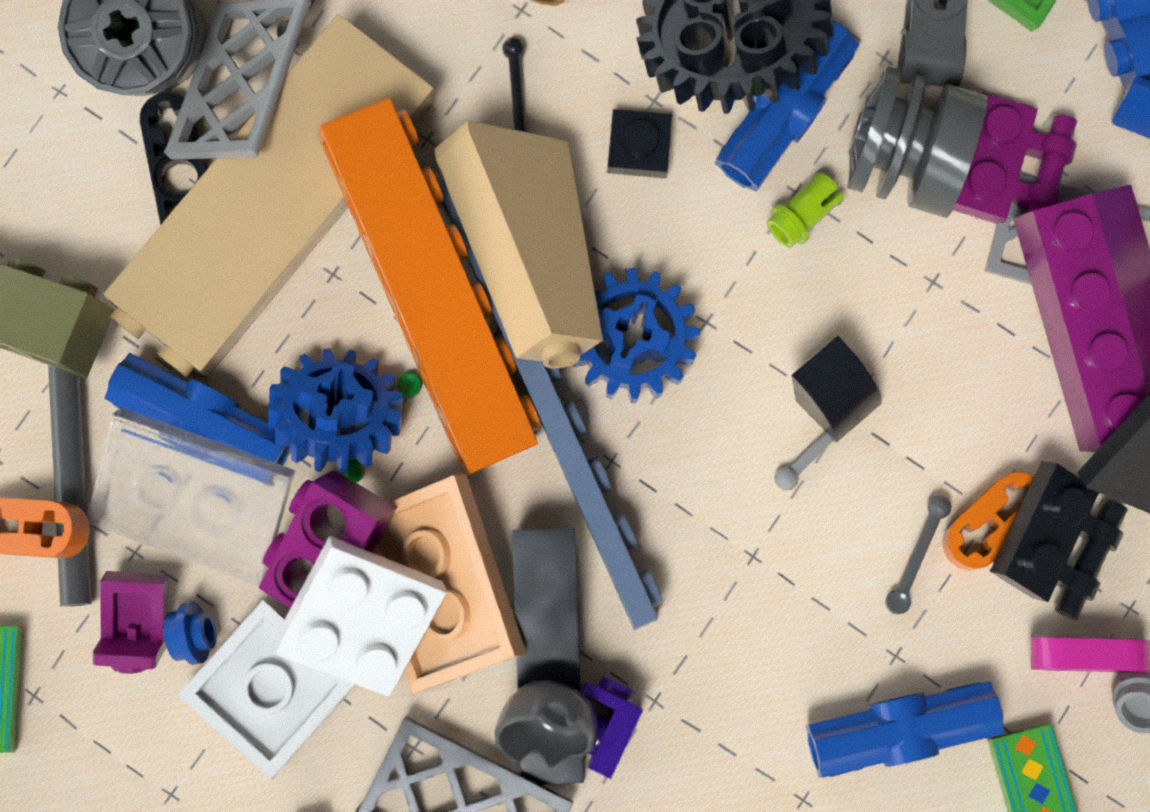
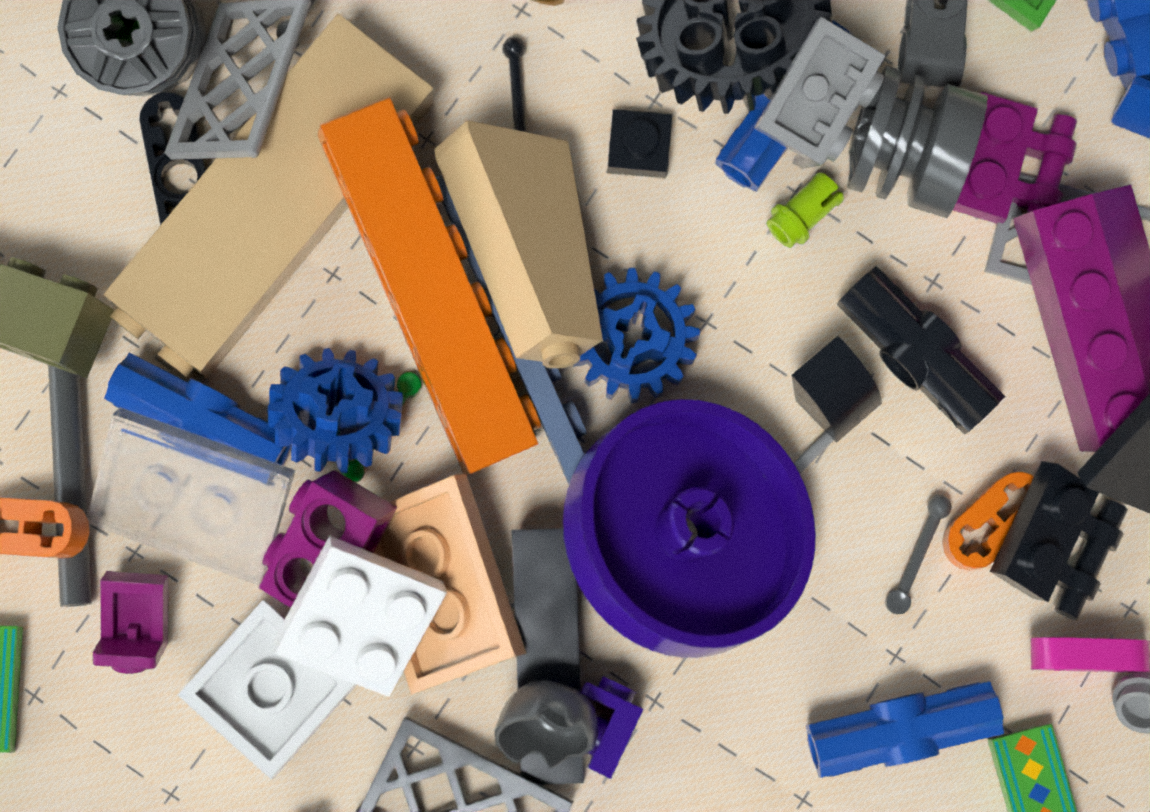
(189, 633): blue plate -> none
(632, 534): none -> dark purple piece
(820, 93): none -> light grey bracket
(920, 350): none -> black piece

